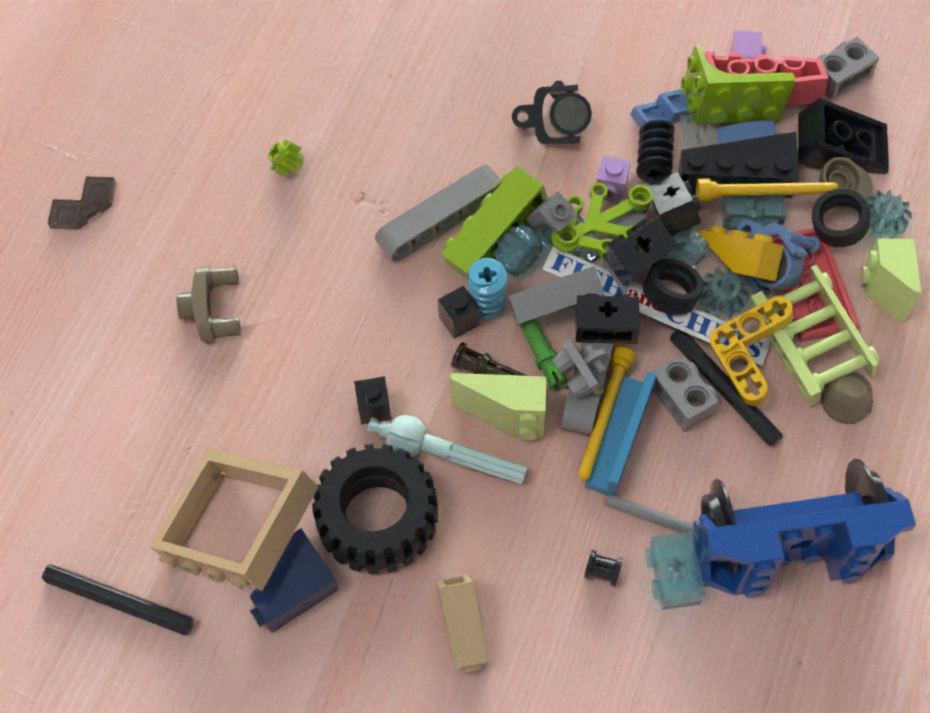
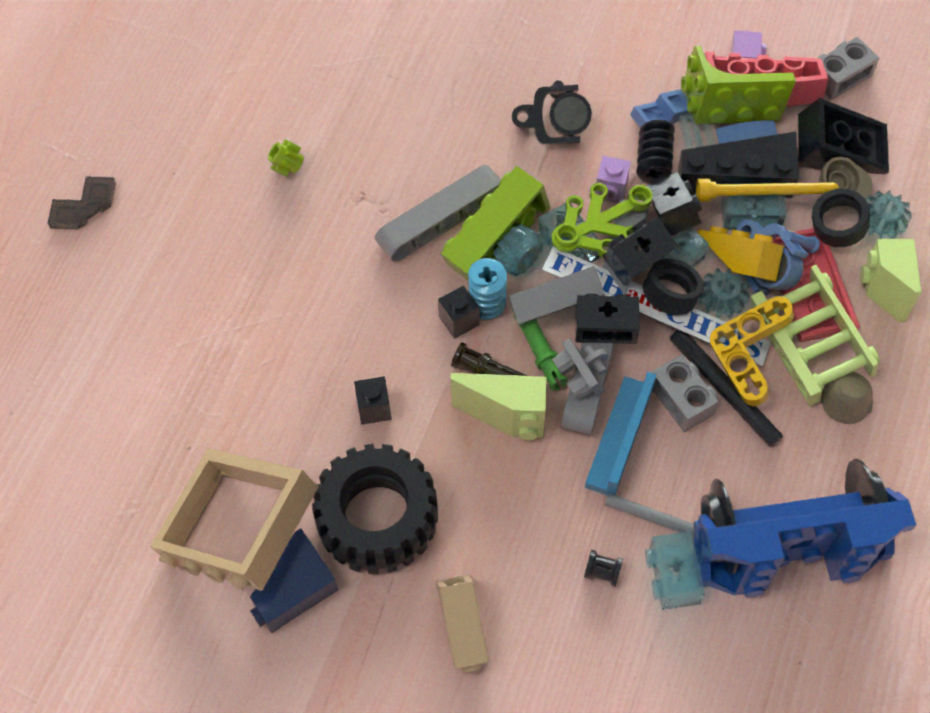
(118, 599): black axle -> none
(197, 303): dark tan connector -> none
(411, 435): light aqua piece -> none
(554, 212): light grey bracket -> none
(621, 362): yellow piece -> none

